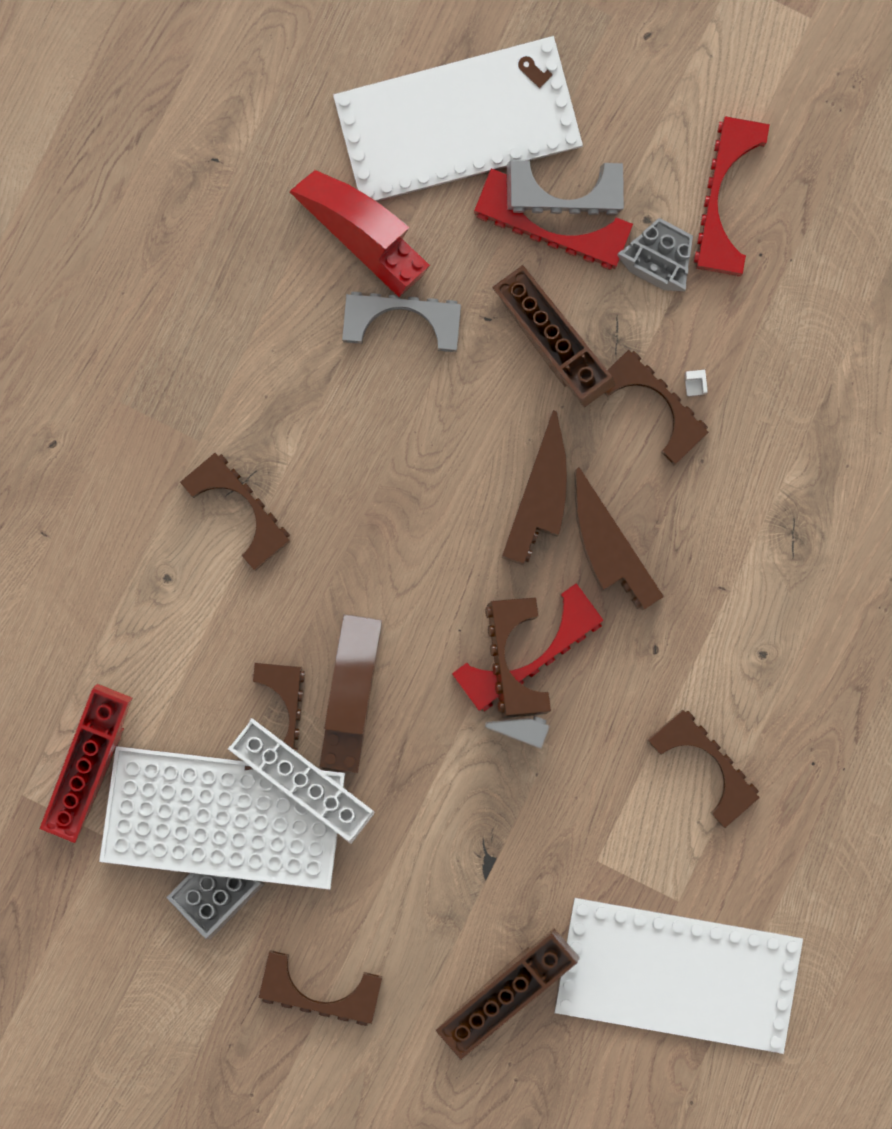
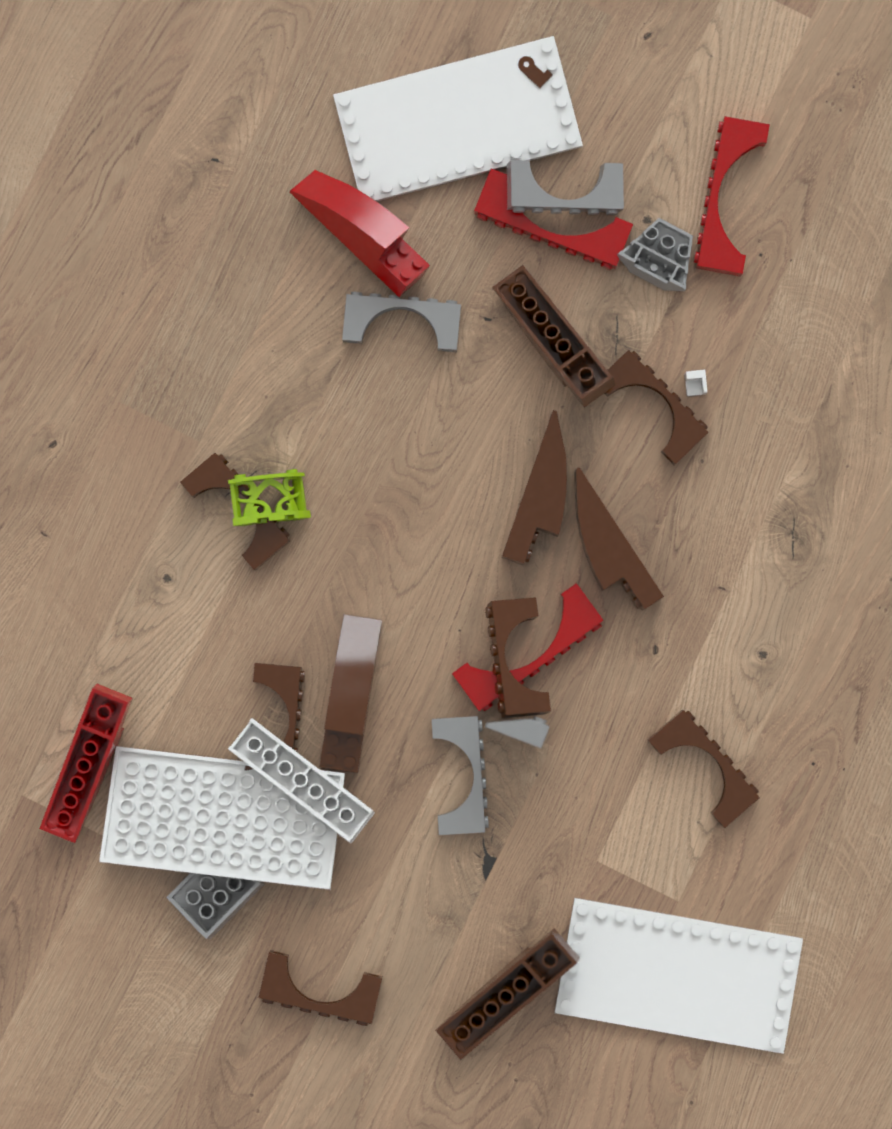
(295, 510): none -> lime fence
(470, 815): none -> light grey arch

